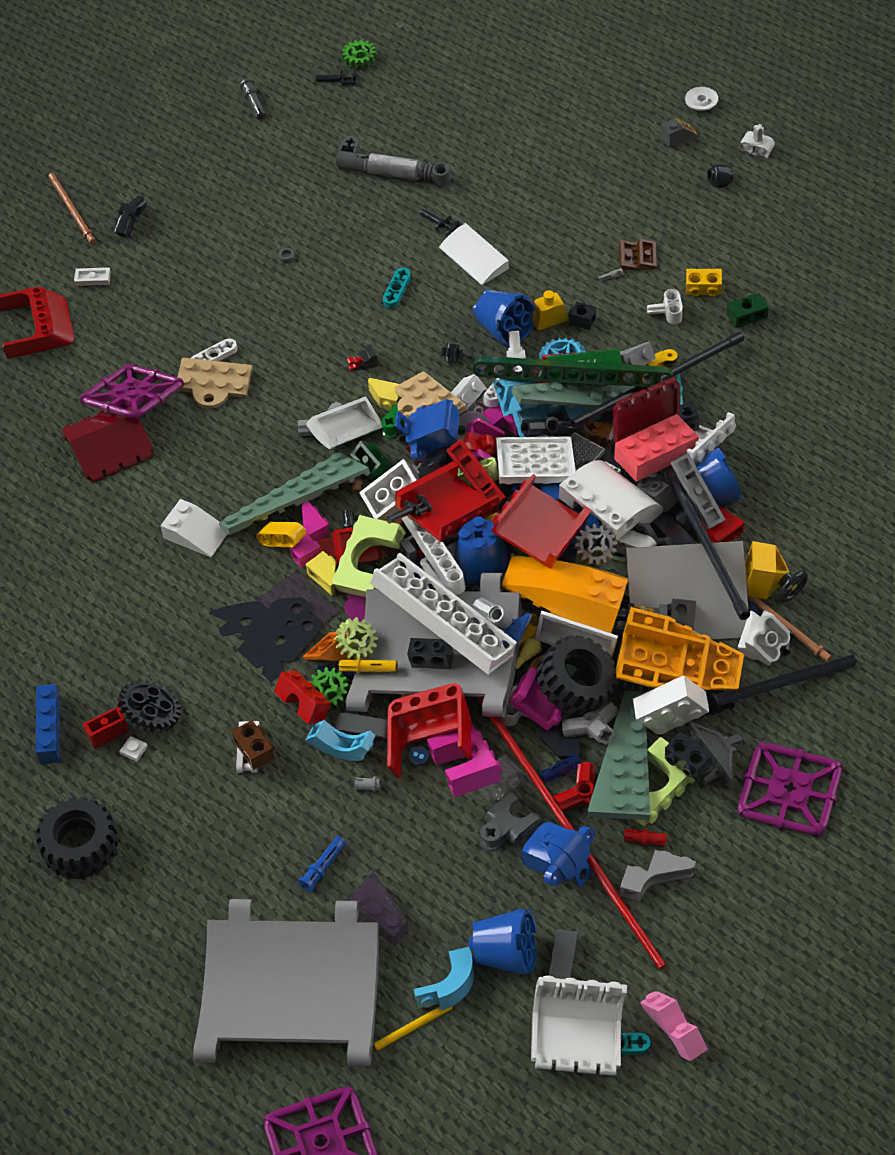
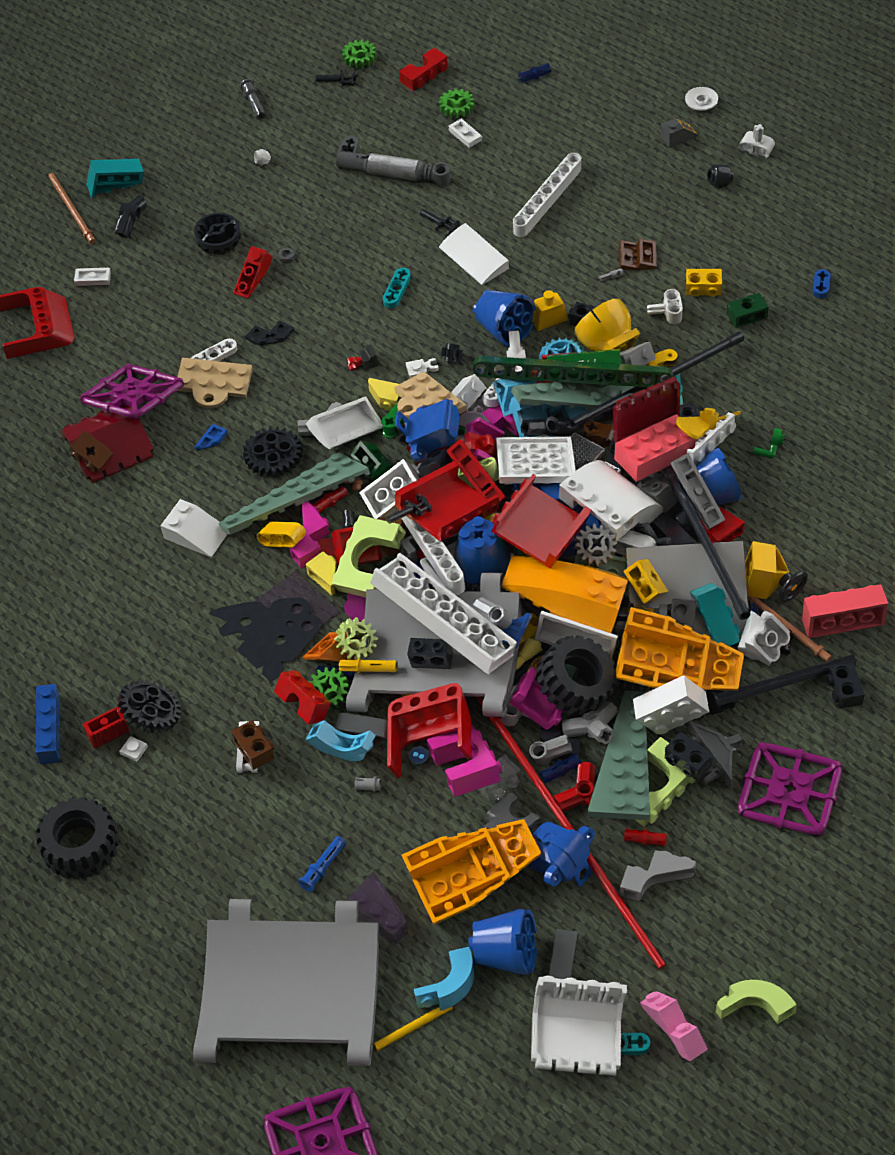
(85, 443): none -> reddish brown brick
(113, 173): none -> teal wedge
(212, 437): none -> blue tile
(214, 229): none -> black gear
(254, 269): none -> red slope
(260, 336): none -> black tile
(262, 157): none -> white plate
(272, 451): none -> black gear
(331, 499): none -> red pin
(418, 366): none -> white plate
(433, 64): none -> red arch
(456, 103): none -> bright green gear
(465, 133): none -> white plate
(468, 867): none -> light orange wedge
(534, 72): none -> clear blue pin
(546, 195): none -> white beam
(552, 749): none -> light grey piece
(612, 331): none -> yellow plate
(645, 581): none -> yellow brick
(698, 426): none -> yellow piece
(716, 614): none -> teal wedge
(760, 994): none -> yellowish green arch
(777, 438): none -> green plate
(825, 284): none -> blue beam
(844, 611): none -> coral brick
(849, 685): none -> black brick

